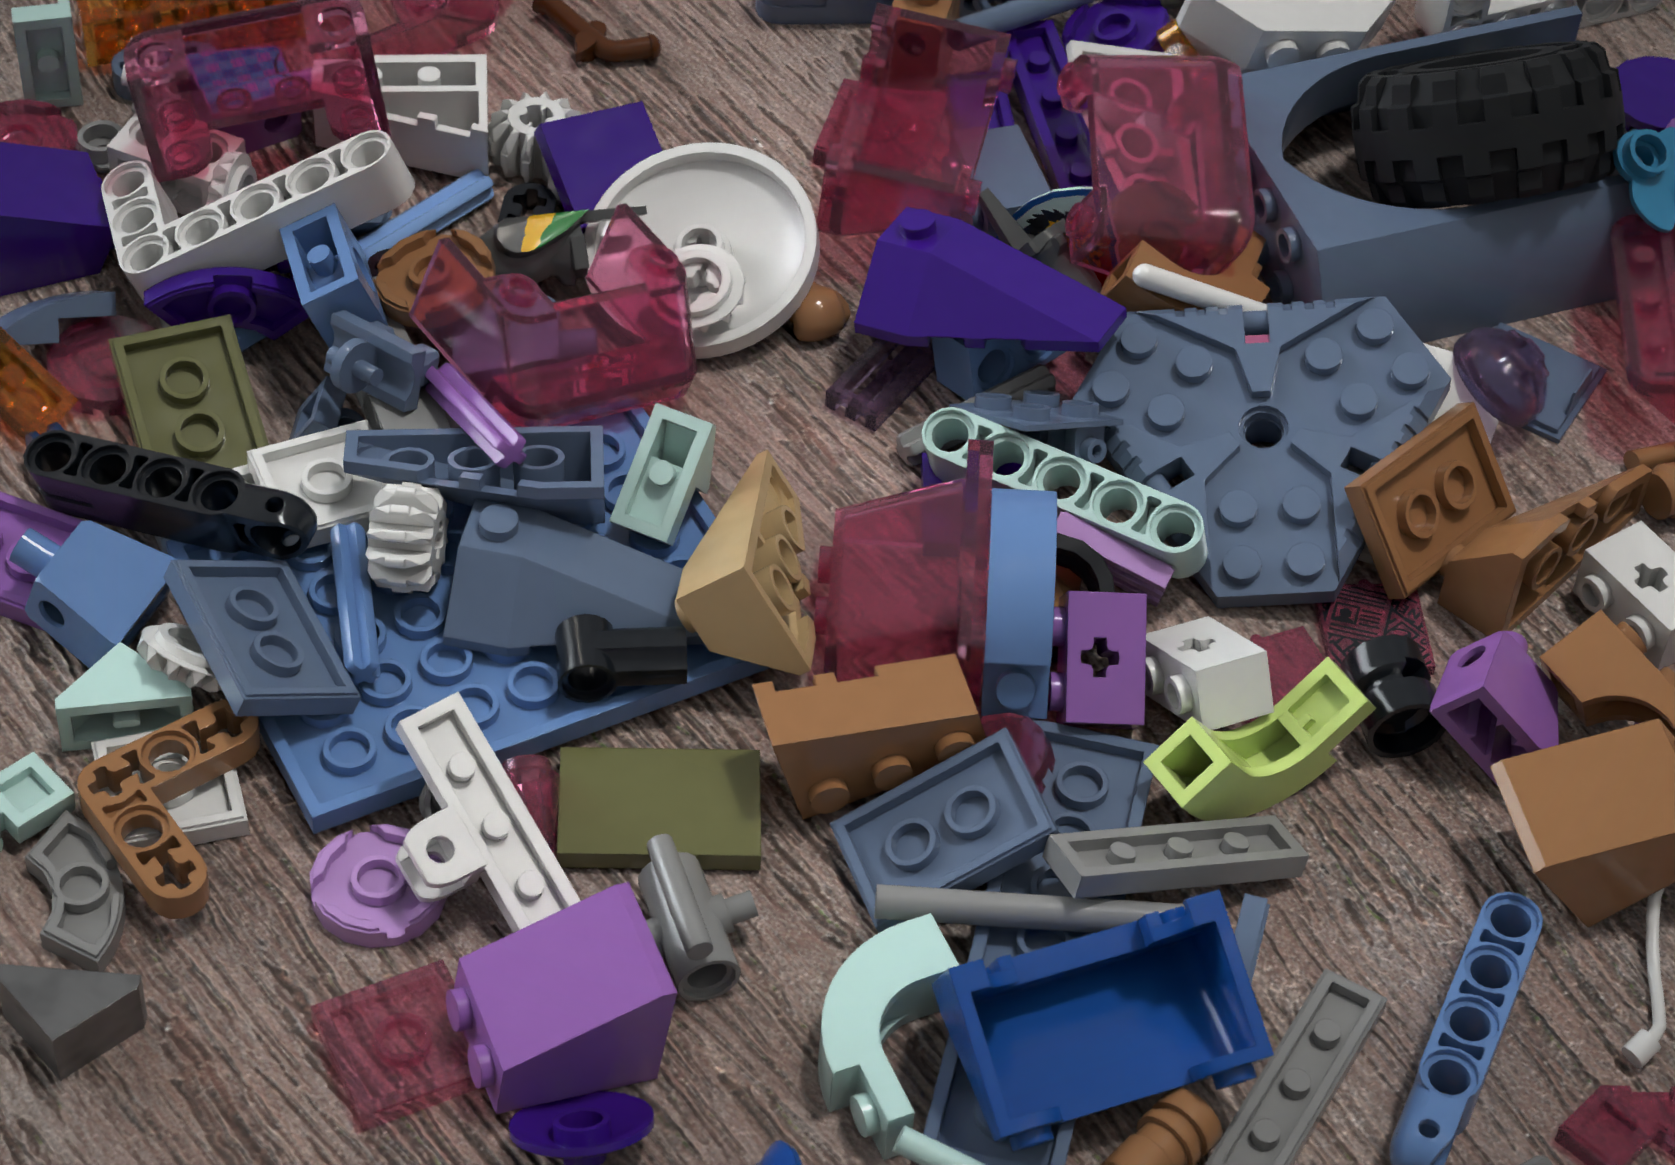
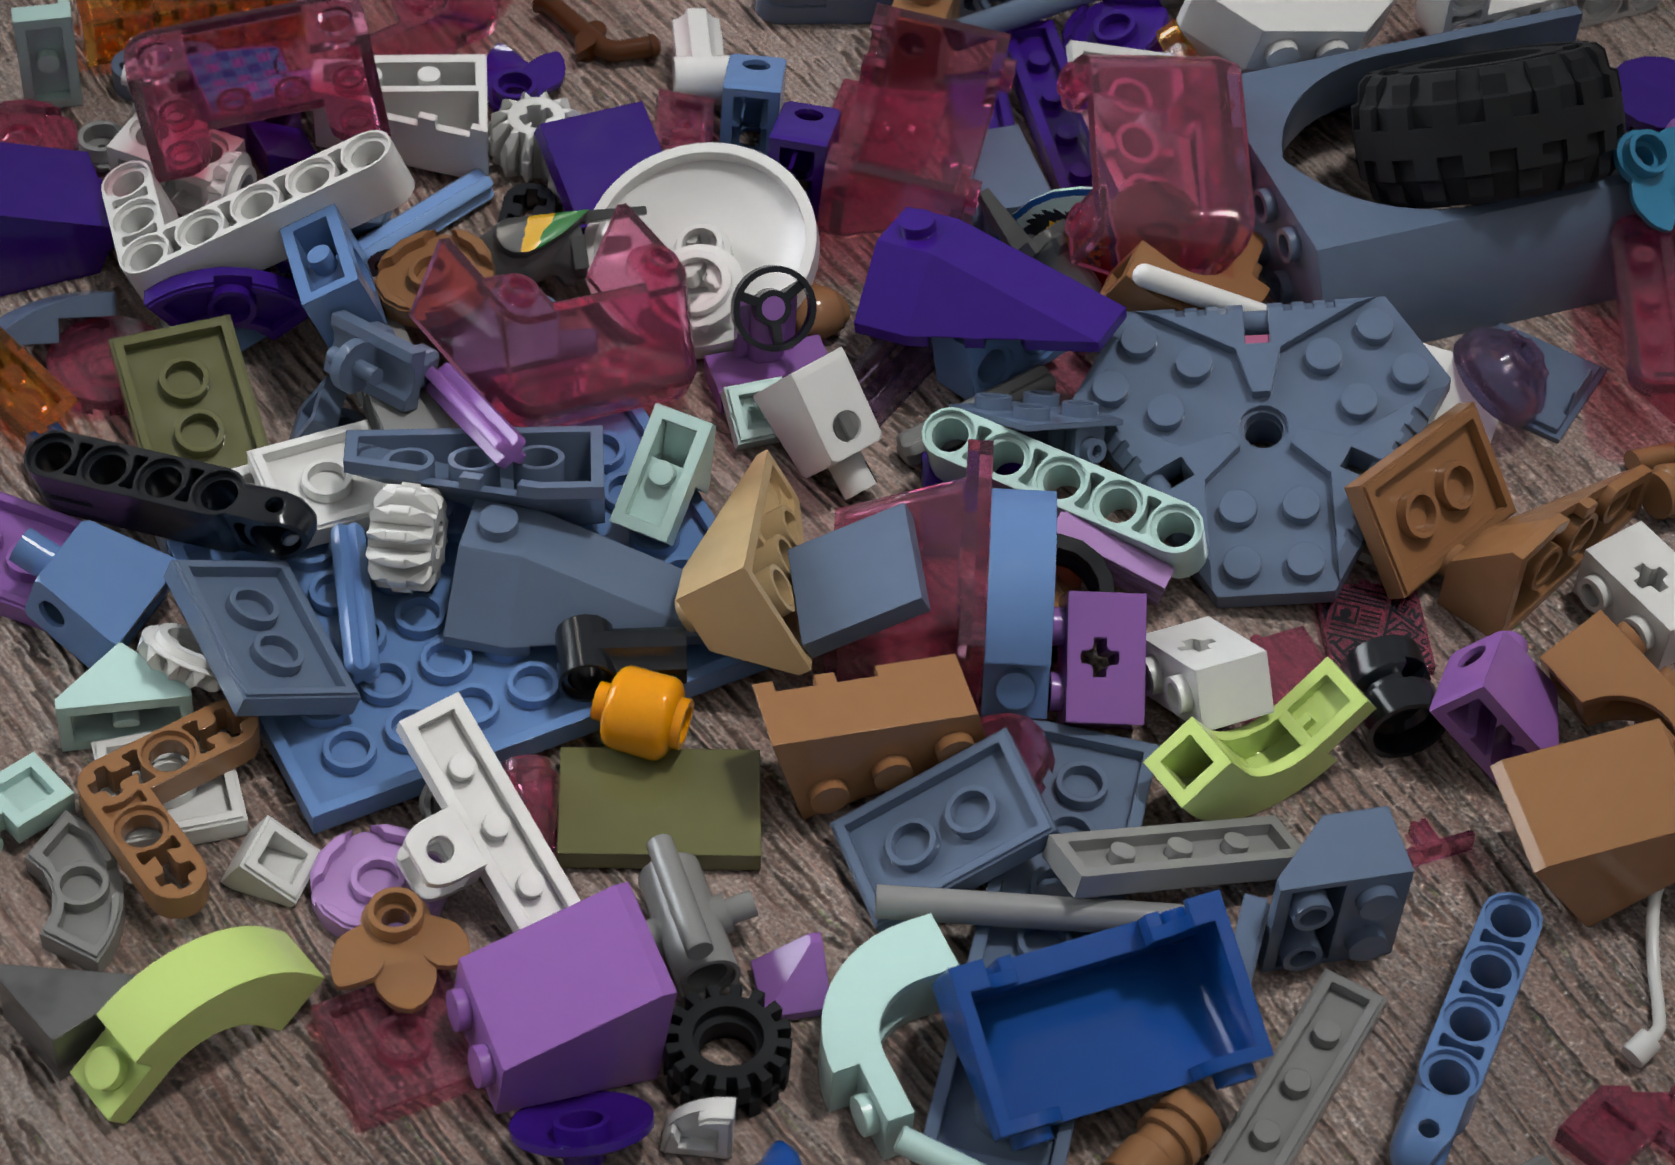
(185, 998): none -> yellowish green arch
(271, 864): none -> white slope
(276, 146): none -> dark purple slope
(400, 958): none -> medium nougat plate
(511, 75): none -> dark purple plate
(642, 713): none -> light orange head
(683, 119): none -> clear pink tile
(698, 55): none -> white piece
(701, 1128): none -> white tile
(729, 1018): none -> black tyre
(745, 418): none -> light aqua tile
(752, 98): none -> medium blue torso
(765, 335): none -> medium lavender piece
(794, 977): none -> medium lavender slope
(803, 141): none -> dark purple torso
(824, 421): none -> white torso
(858, 580): none -> sand blue tile
(1339, 893): none -> sand blue slope
(1431, 848): none -> clear pink piece

